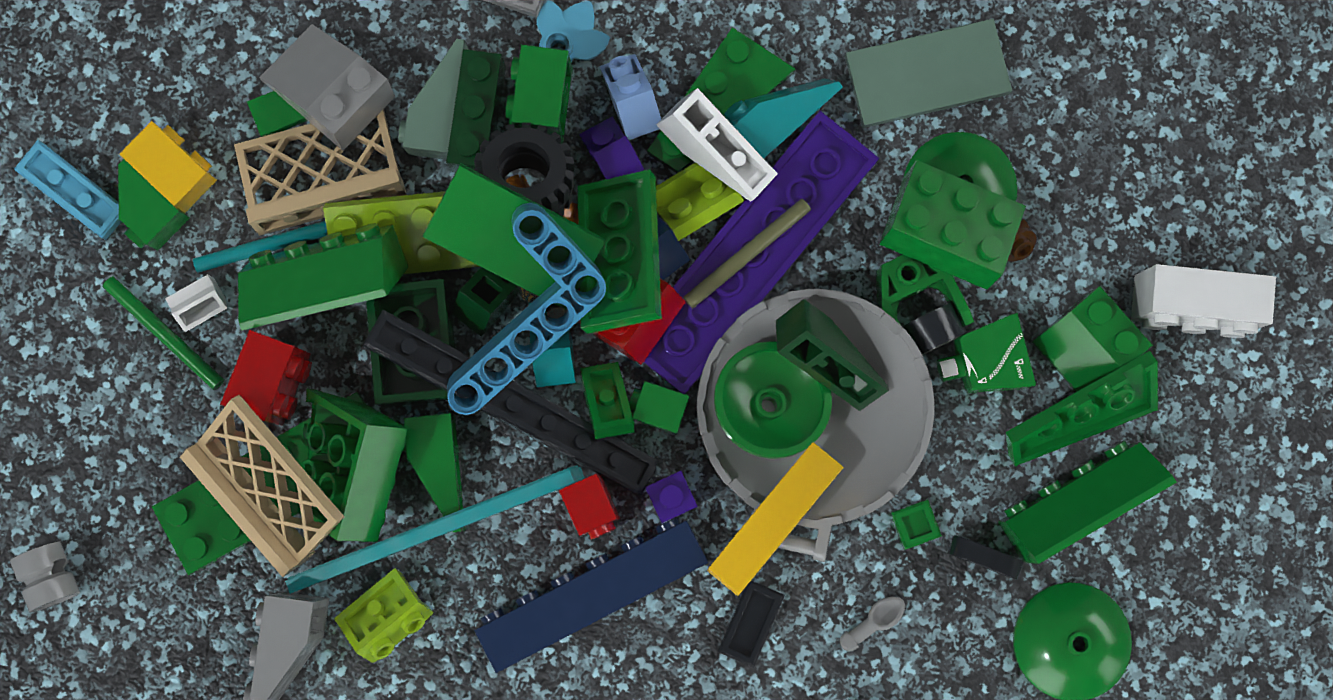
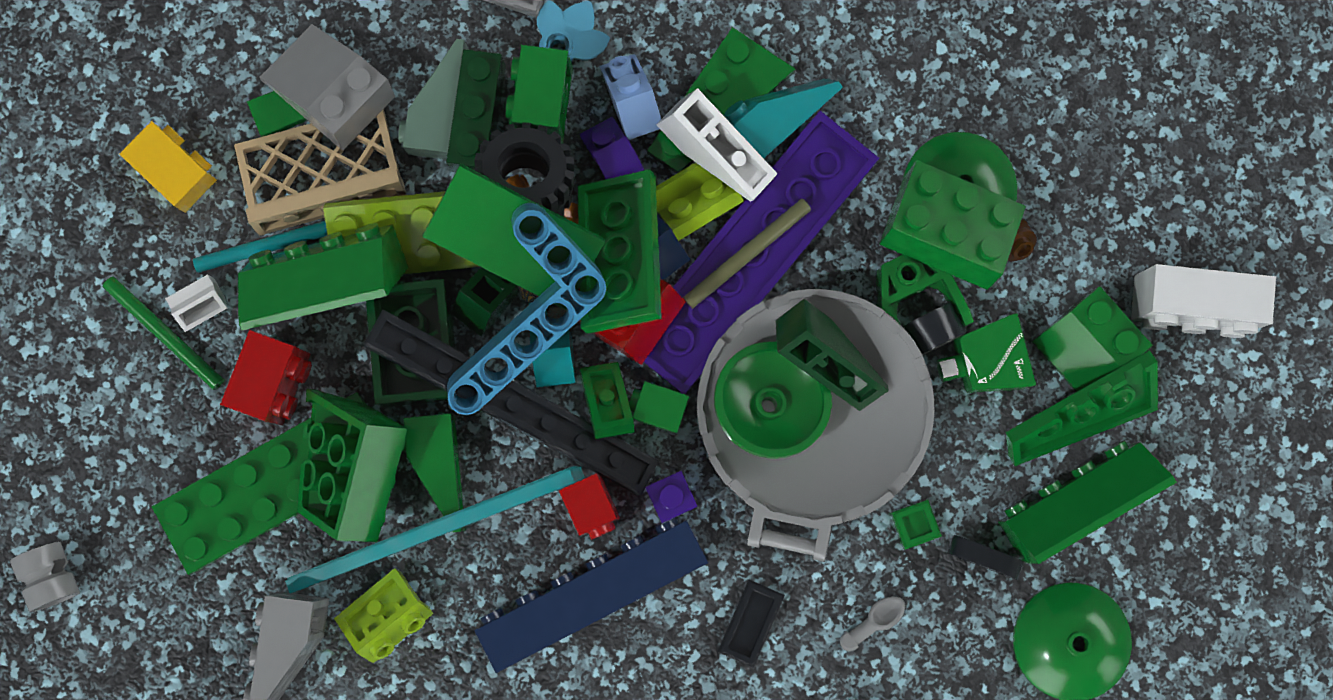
(70, 189): medium azure tile -> none
(145, 210): green slope -> none
(248, 499): tan fence -> none
(775, 519): yellow slope -> none
(928, 73): sand green tile -> none

